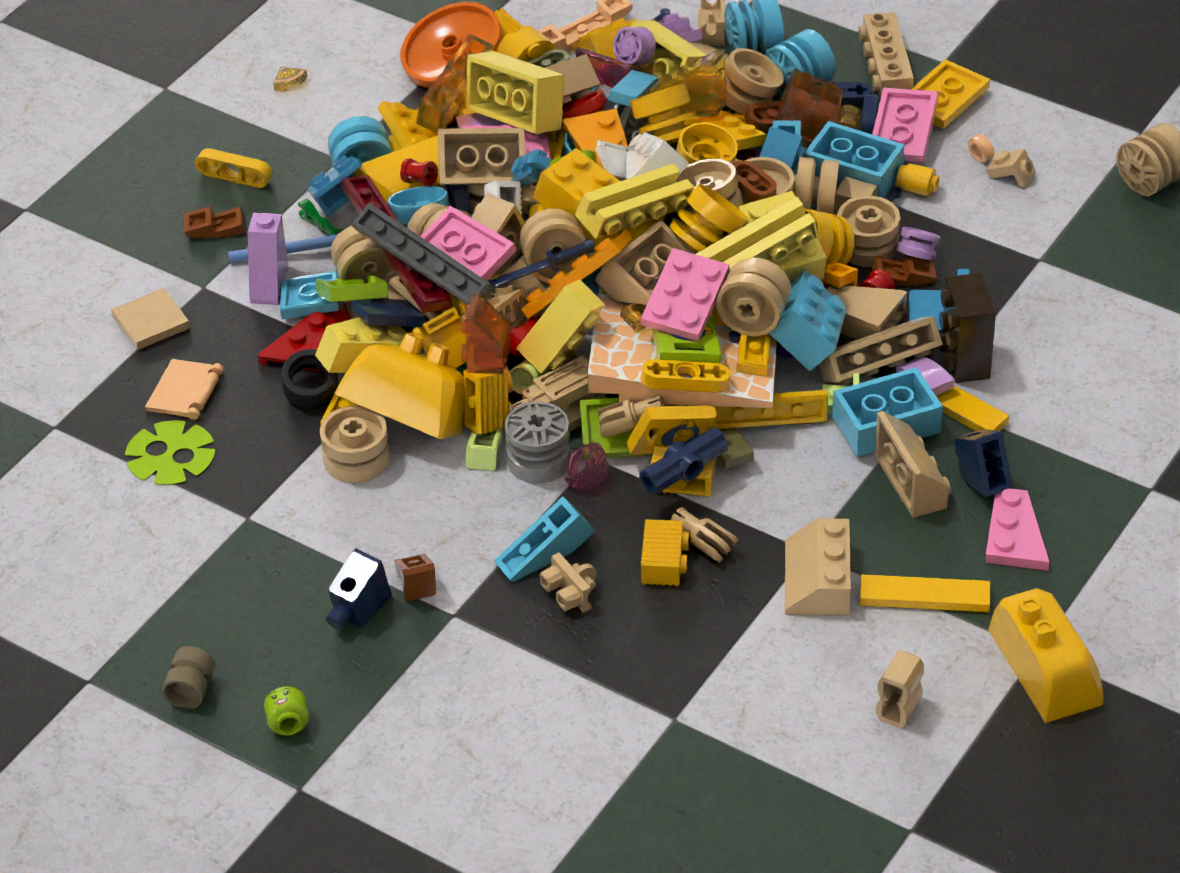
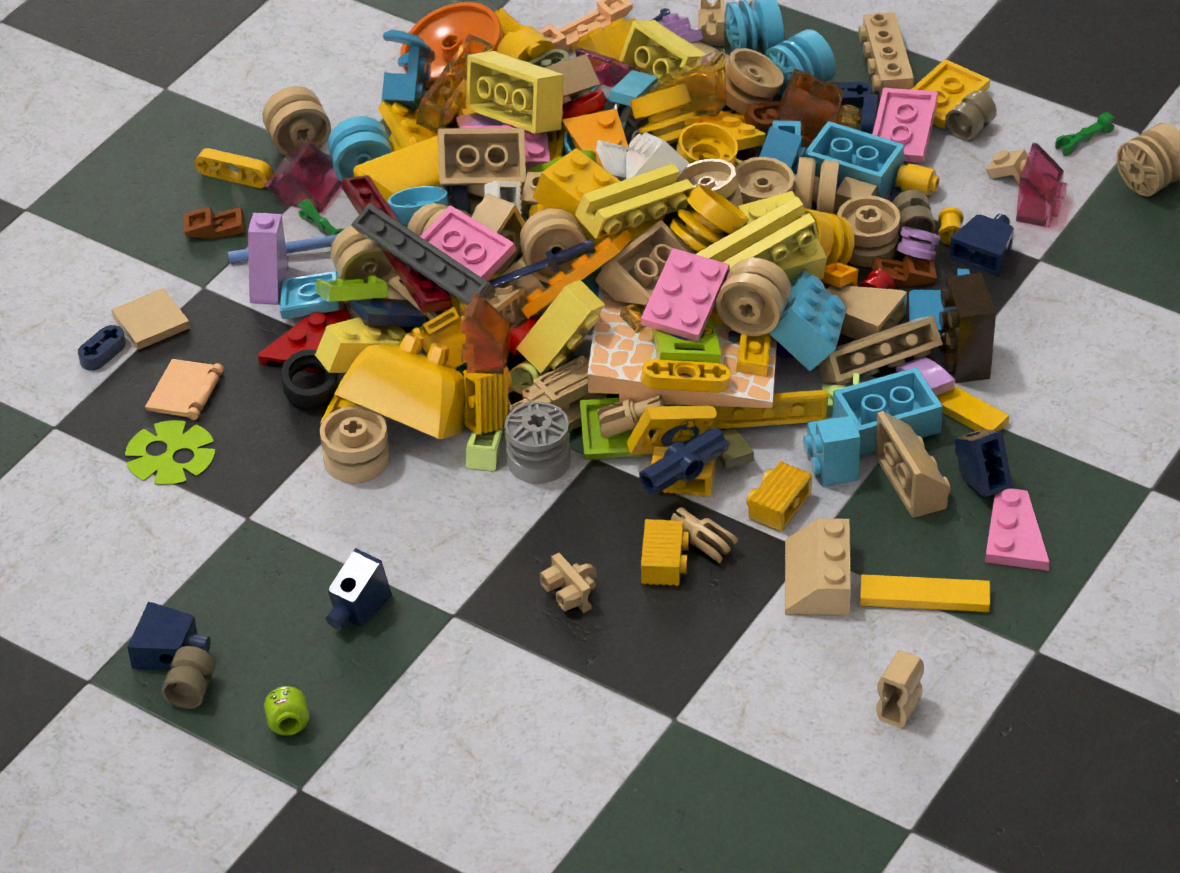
(101, 347): none -> dark blue beam
(160, 635): none -> dark blue torso
(288, 77): clear yellow tile -> none
(295, 116): none -> tan wheel
(304, 175): none -> clear pink slope
(328, 189): dark azure bracket -> none
(408, 87): none -> dark azure piece
(415, 171): red bush -> none
(416, 576): dark orange slope -> none
(529, 166): dark azure hinge -> none
(556, 531): medium azure slope -> none
(595, 468): clear pink piece -> none
(634, 46): lavender wheel -> none
(754, 181): dark orange plate -> none
(779, 495): none -> yellow brick
(833, 449): none -> medium azure brick
(914, 211): none -> dark tan wheel
(950, 221): none -> yellow bush
(971, 115): none -> dark tan wheel
(981, 148): light nougat tile -> none
(983, 243): none -> dark blue torso
(1040, 189): none -> clear pink slope
(1046, 654): yellow hips -> none
(1071, 141): none -> green piece

